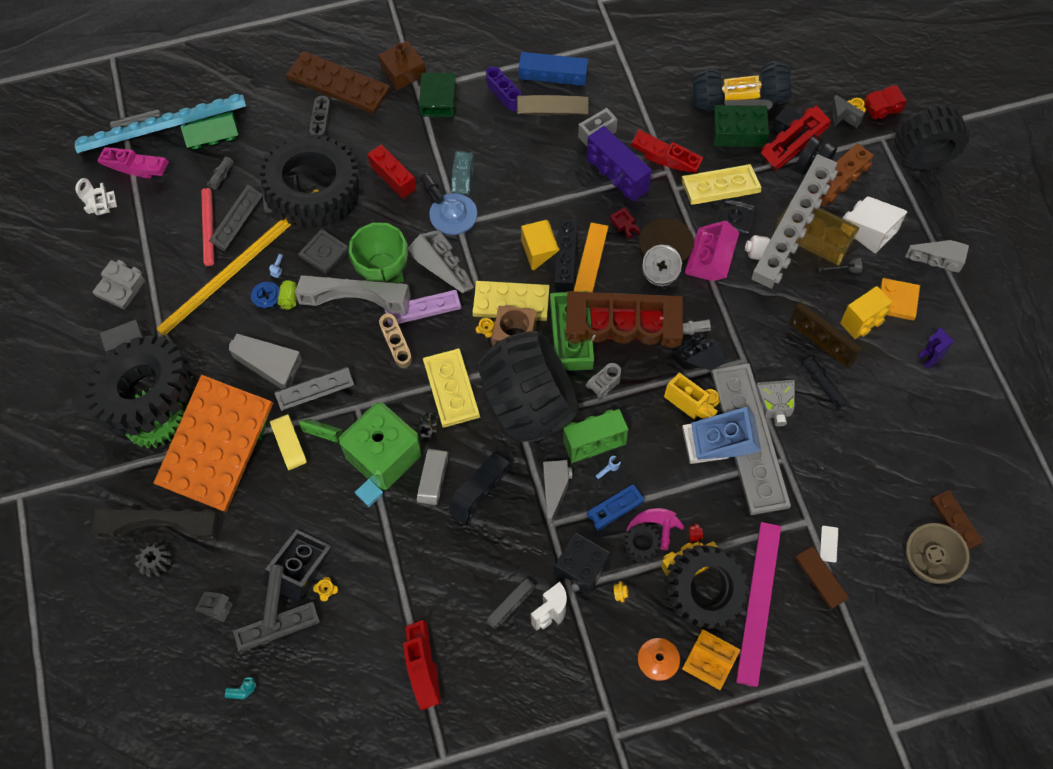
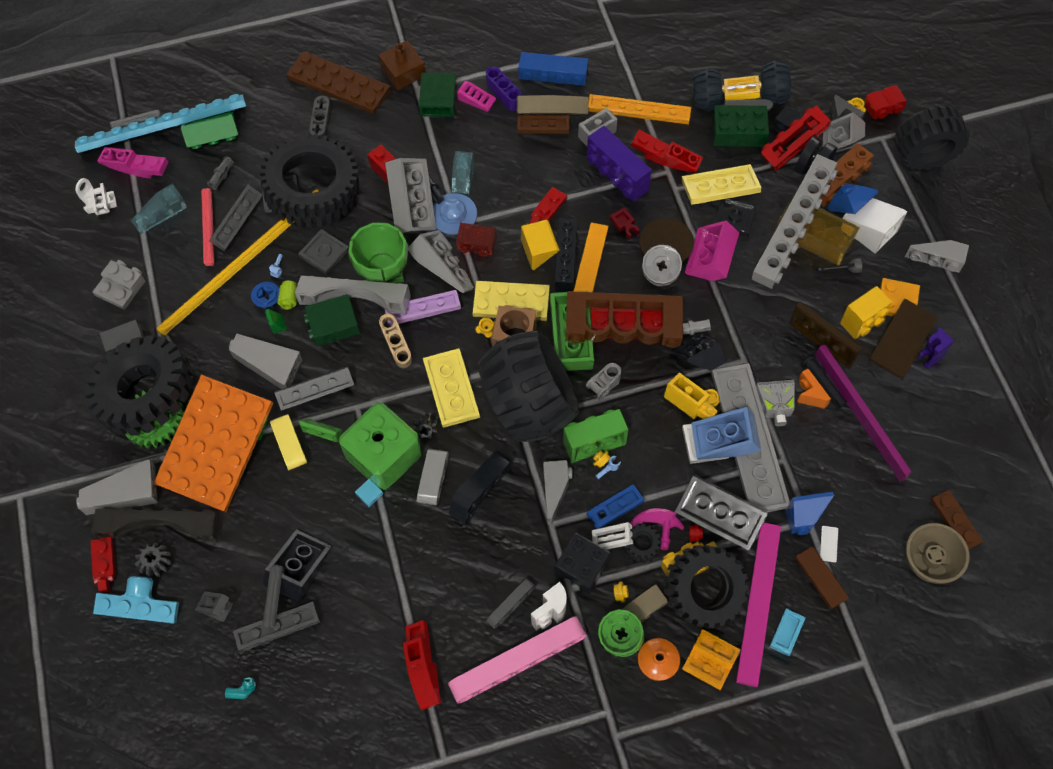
(103, 563): none -> red hinge
(124, 489): none -> light grey slope
(137, 603): none -> medium azure plate
(159, 208): none -> clear light blue slope
(275, 321): none -> green slope
(319, 588): yellow plate -> none
(331, 320): none -> dark green brick
(410, 195): none -> light grey slope
(465, 95): none -> dark pink slope
(476, 239): none -> clear red brick
(517, 660): none -> bright pink beam
(542, 124): none -> reddish brown plate
(548, 206): none -> red hinge
(601, 458): none -> yellow plate
(611, 529): none -> white tile
(616, 621): none -> bright green wheel
(640, 109): none -> light orange tile
(647, 603): none -> dark tan slope
(721, 512): none -> dark grey brick
(756, 246): white head -> none
(787, 632): none -> medium azure tile
(806, 510): none -> slope
(814, 393): none -> orange slope
(844, 131): none -> light grey slope
(851, 198): none -> blue slope
(863, 413): none -> magenta tile
(903, 339): none -> dark brown tile

